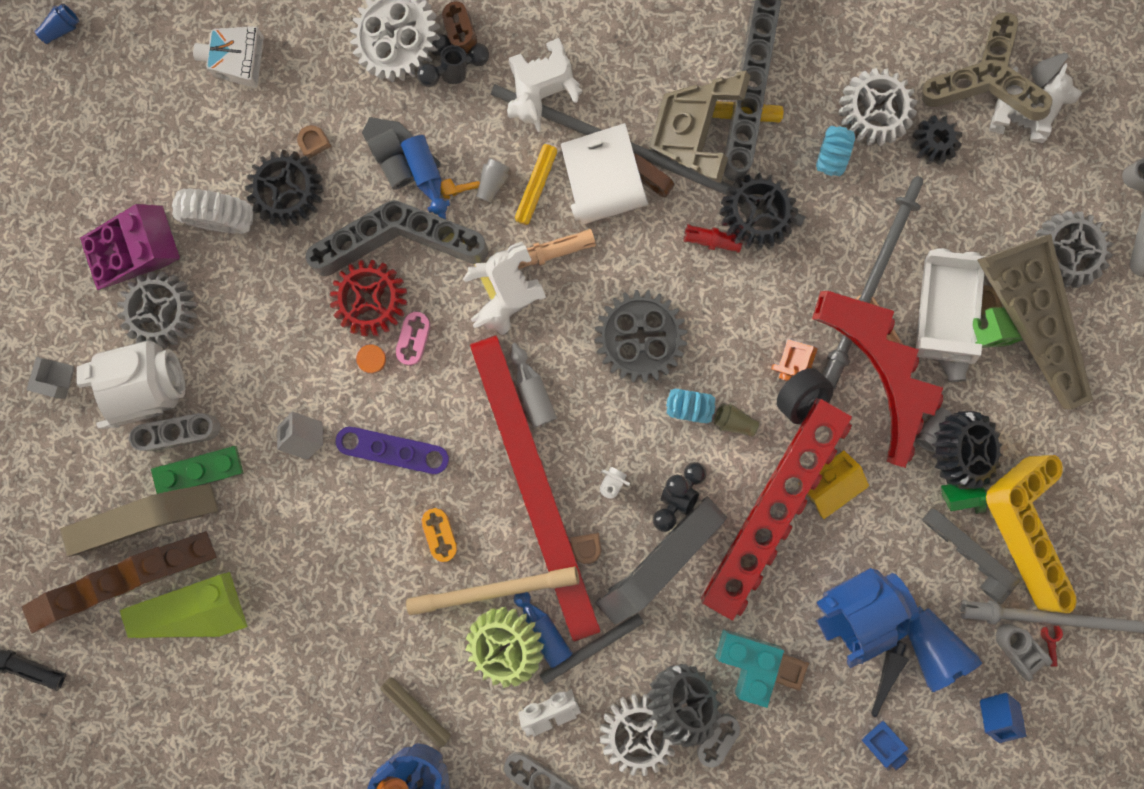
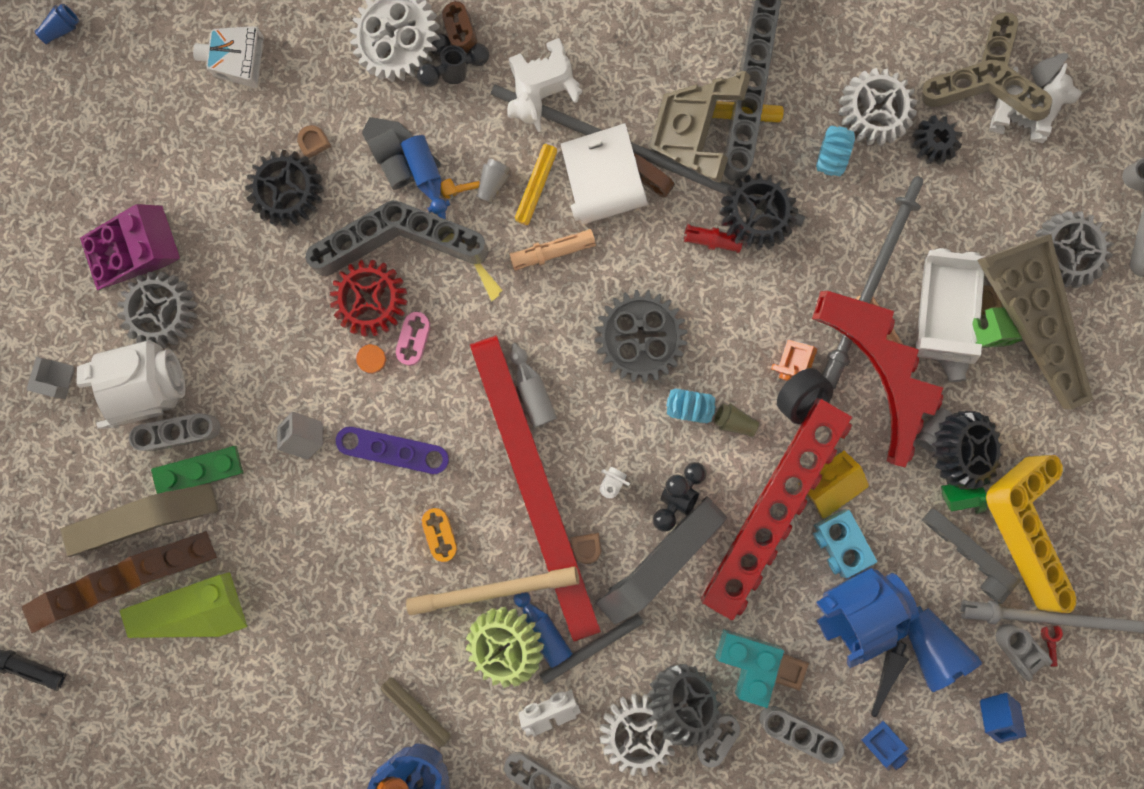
(212, 211): white gear -> none
(510, 287): white animal -> none
(810, 744): none -> light grey beam
(850, 539): none -> medium azure brick

